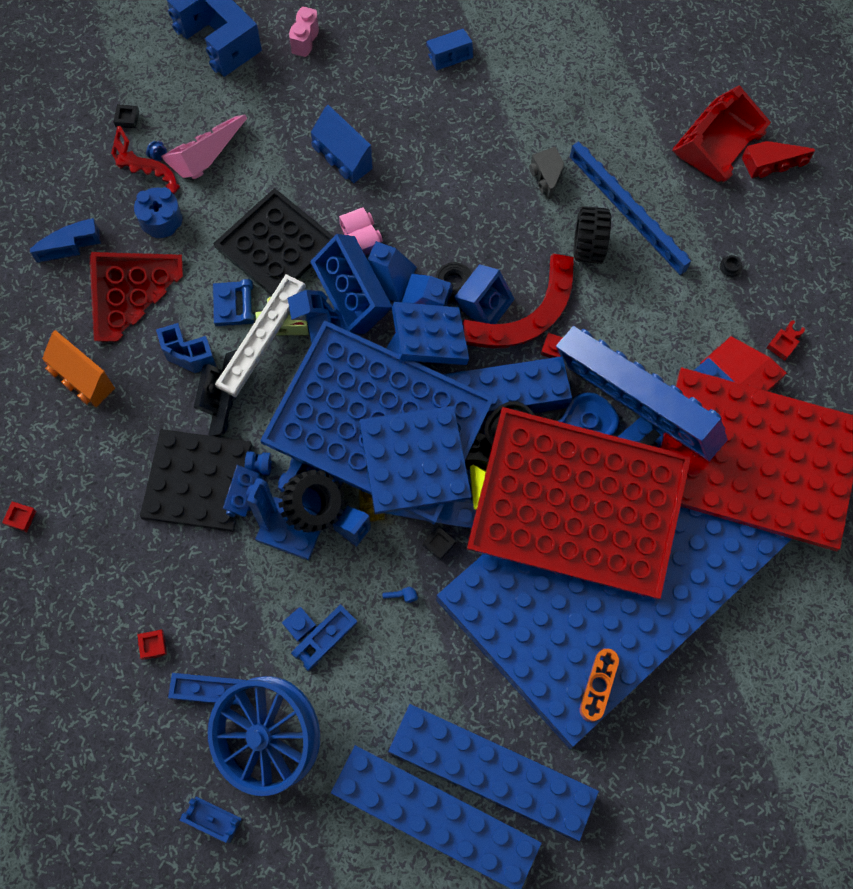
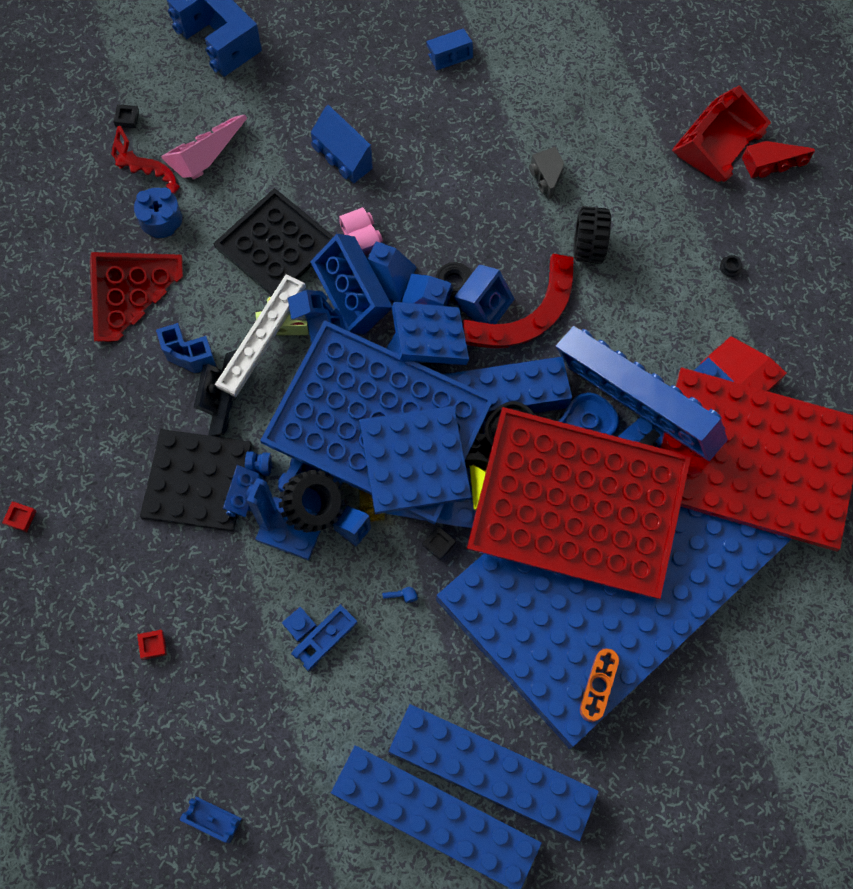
(66, 241): blue slope -> none
(76, 370): orange slope -> none
(156, 150): blue plate -> none
(200, 688): blue plate -> none
(226, 303): blue plate -> none
(263, 735): blue wheel -> none
(304, 31): bright pink brick -> none
(549, 348): red plate -> none
(629, 208): blue plate -> none
(785, 341): red plate -> none

